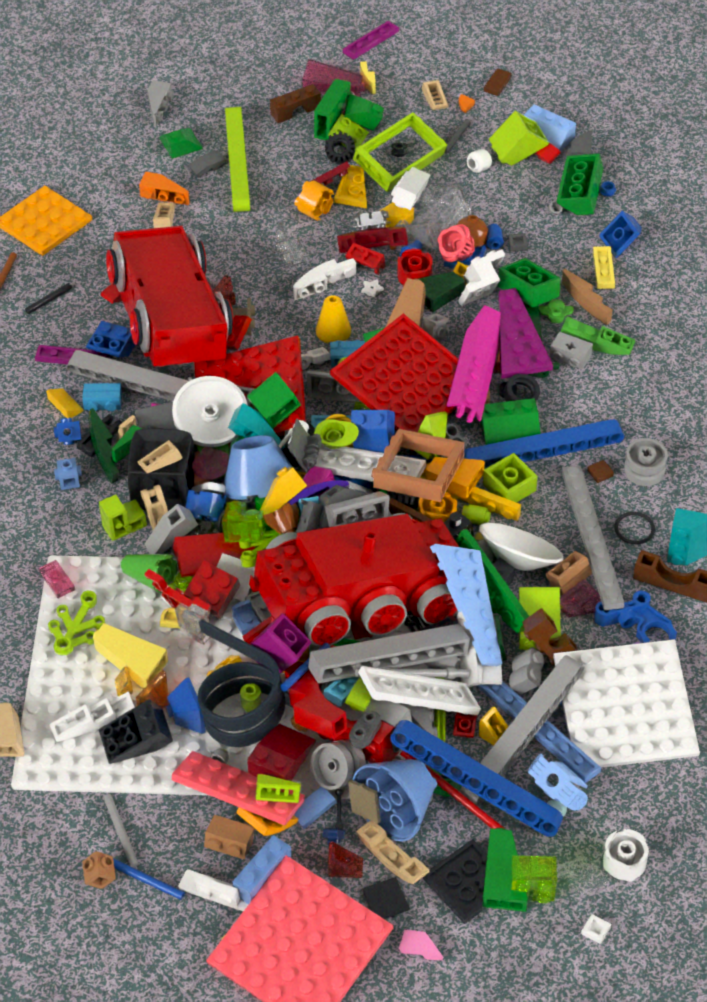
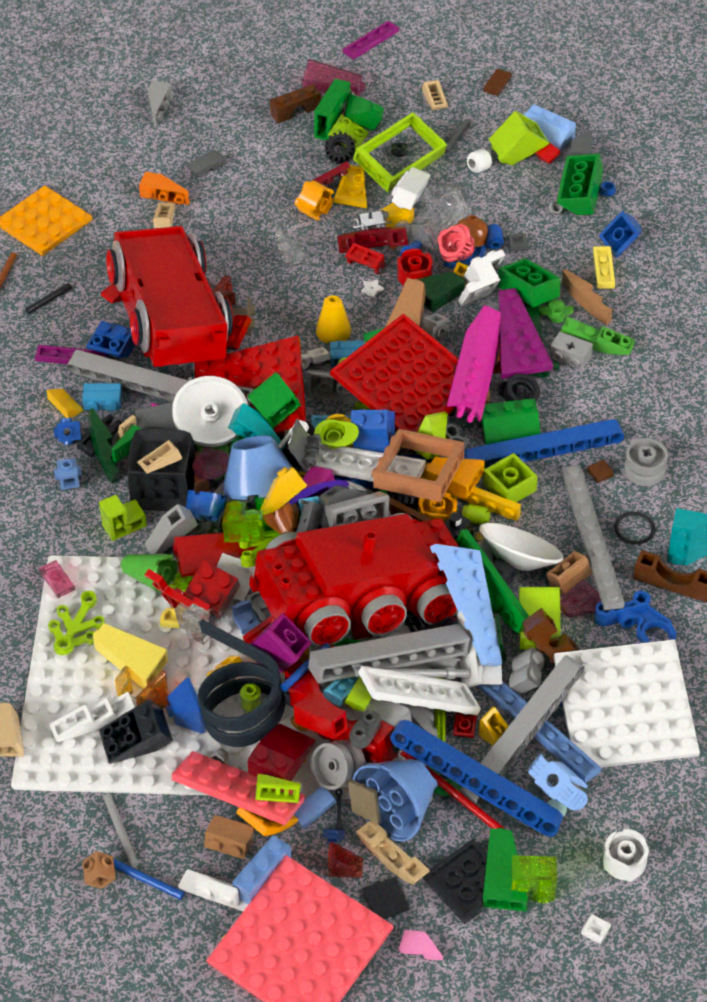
(155, 509): tan plate -> none
(180, 142): green slope -> none
(210, 487): white tile -> none
(237, 159): lime beam -> none
(317, 279): white slope -> none
(368, 77): light yellow slope -> none
(466, 103): orange tile -> none

